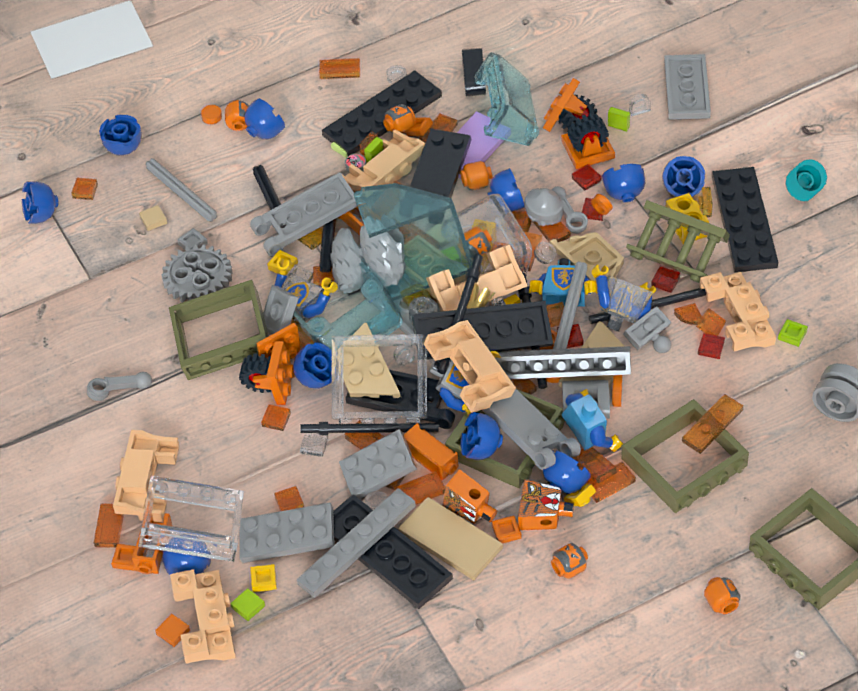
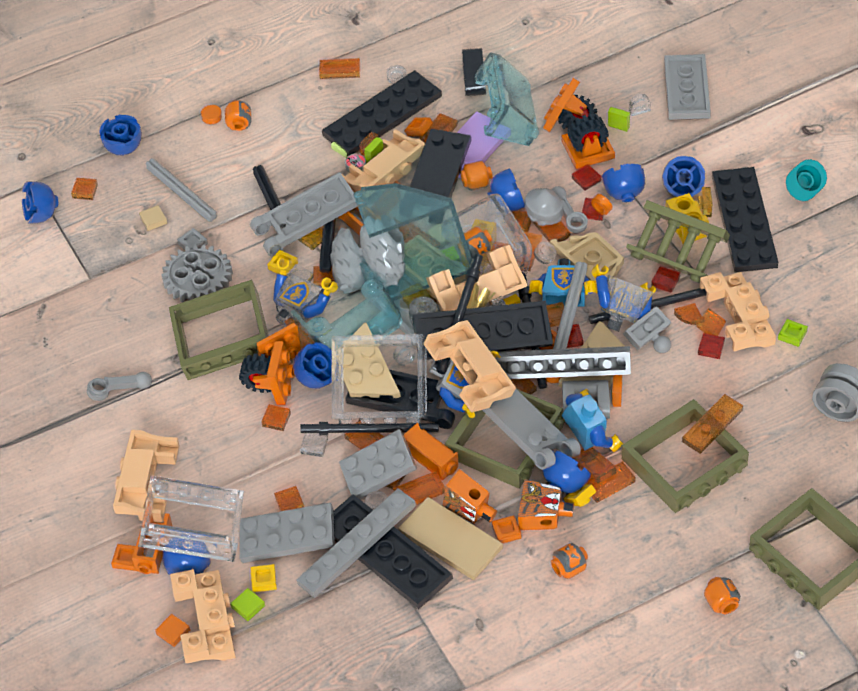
(91, 39): white sticker -> none
(108, 527): clear orange tile -> none
(262, 121): blue cylinder -> none
(279, 309): light grey tile -> none
(399, 118): orange head -> none
(482, 437): blue cylinder -> none

